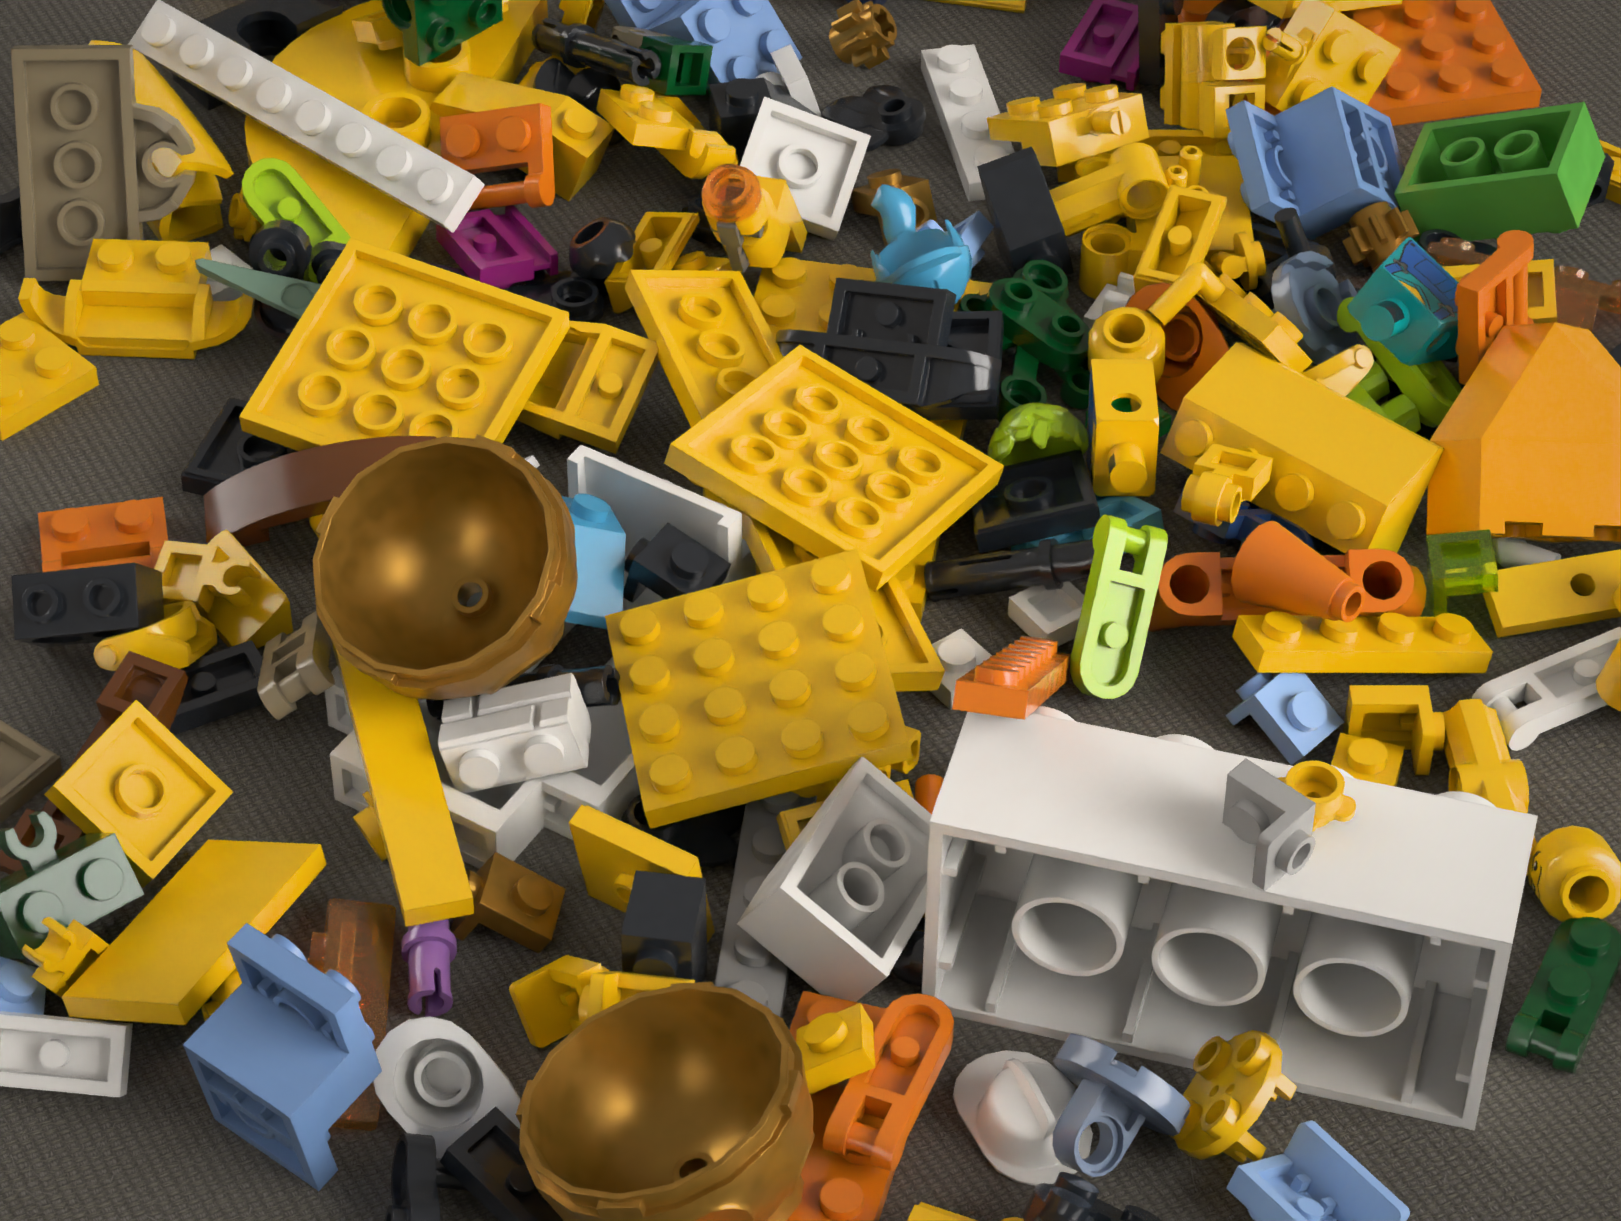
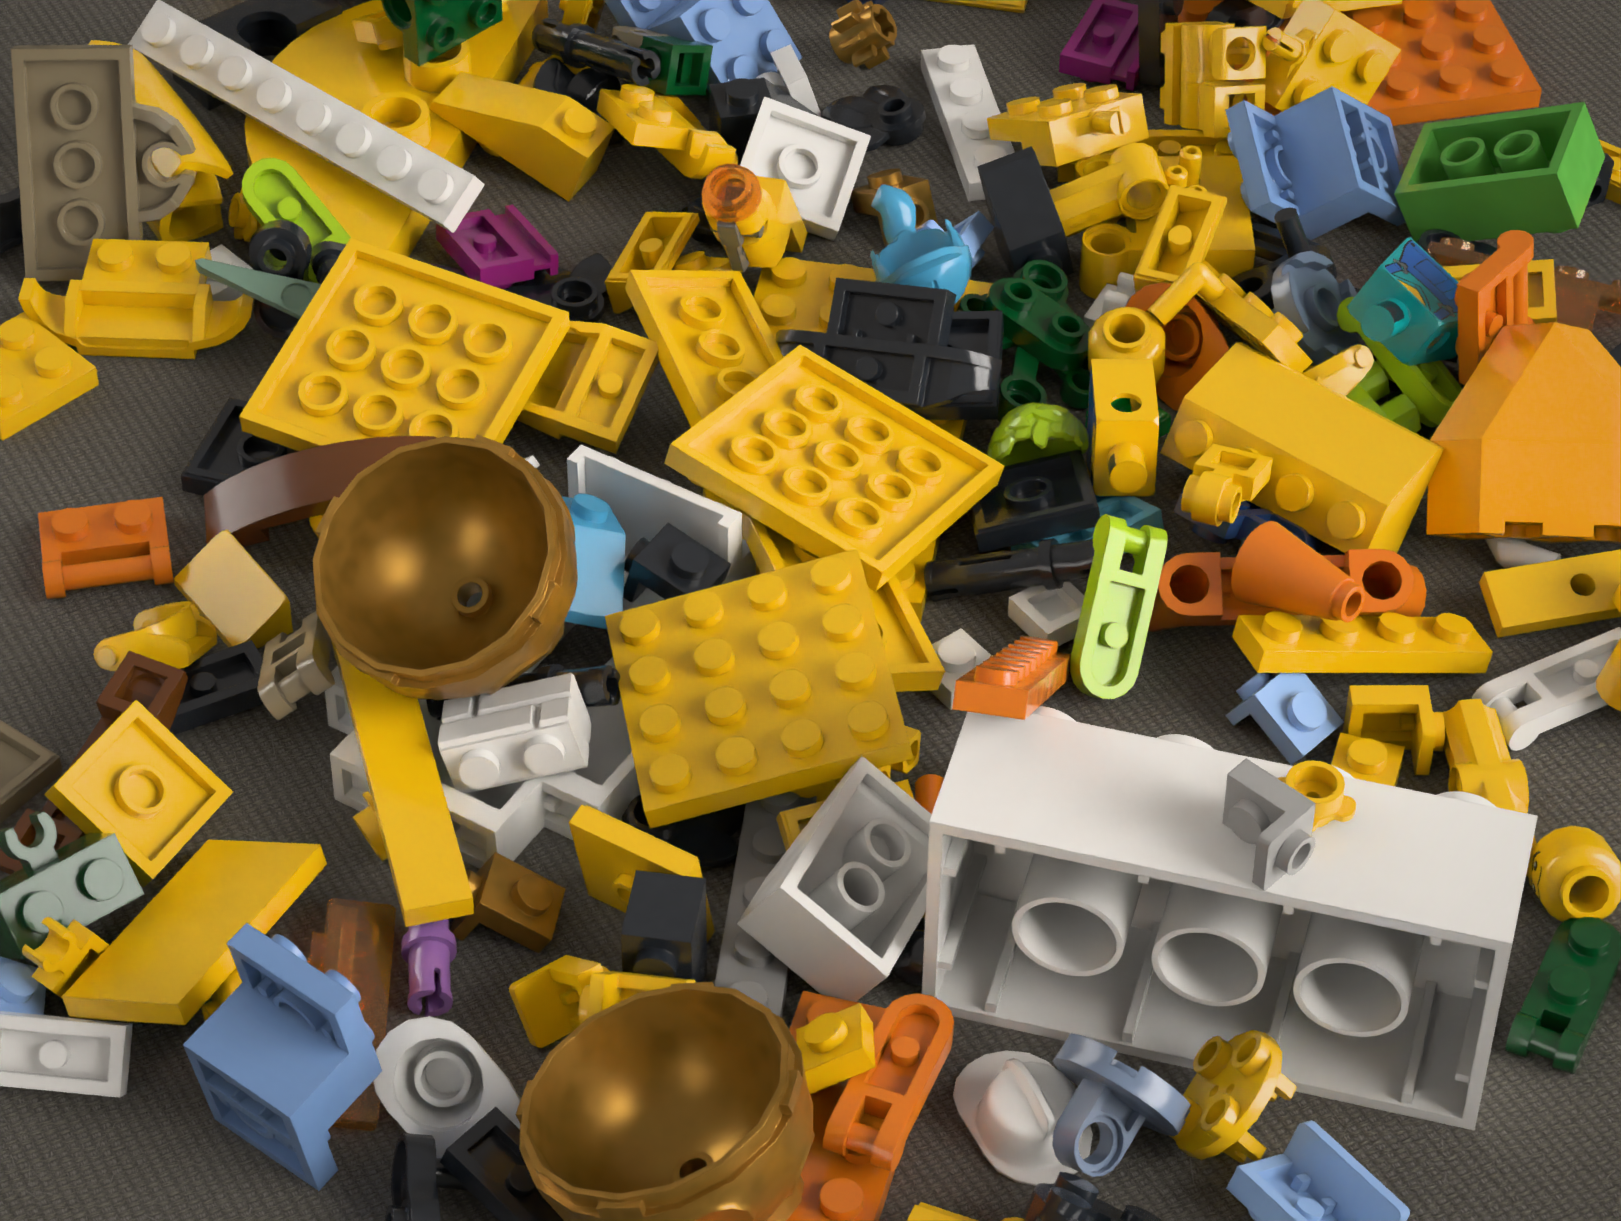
(85, 603): black brick -> none
(202, 573): yellow plate -> none
(502, 142): orange plate -> none
(600, 246): black plate -> none
(1245, 262): yellow plate -> none
(1378, 233): pearl gold gear -> none
(1459, 566): clear neon green panel -> none

